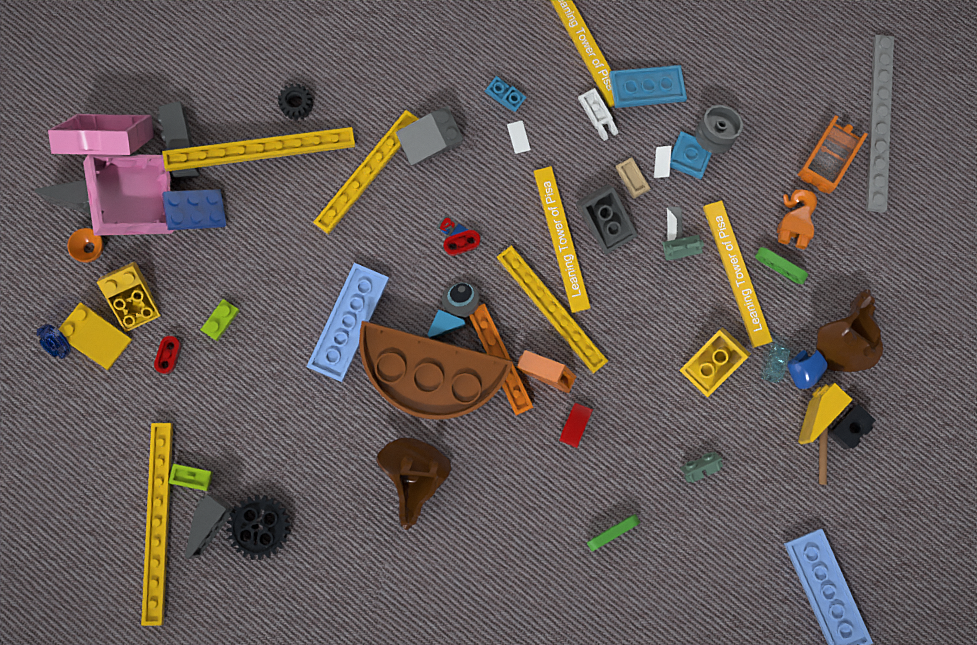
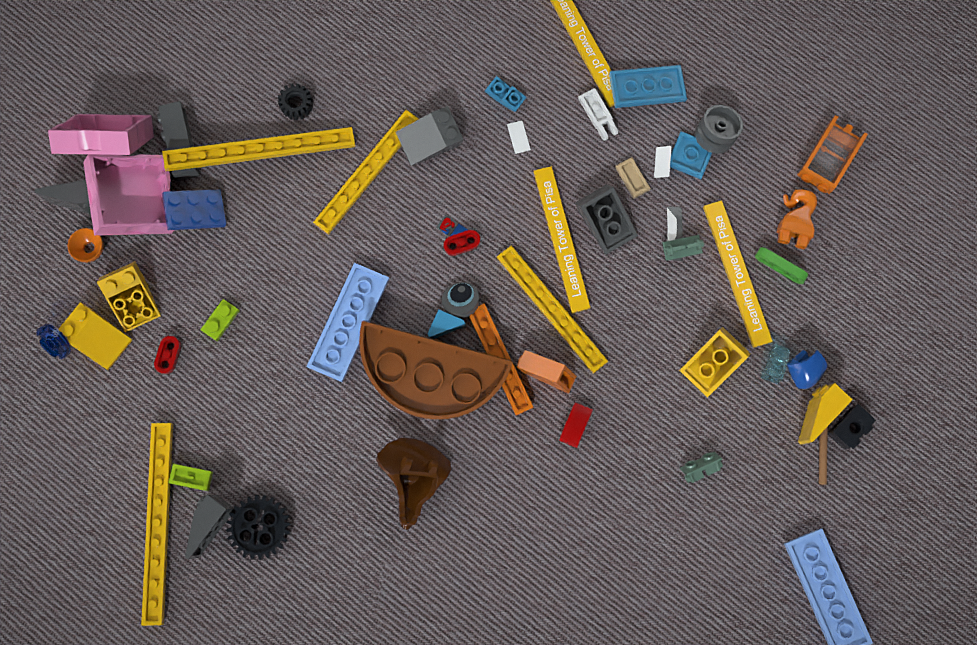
(613, 532): bright green beam -> none
(853, 341): reddish brown animal -> none
(879, 124): light grey plate -> none

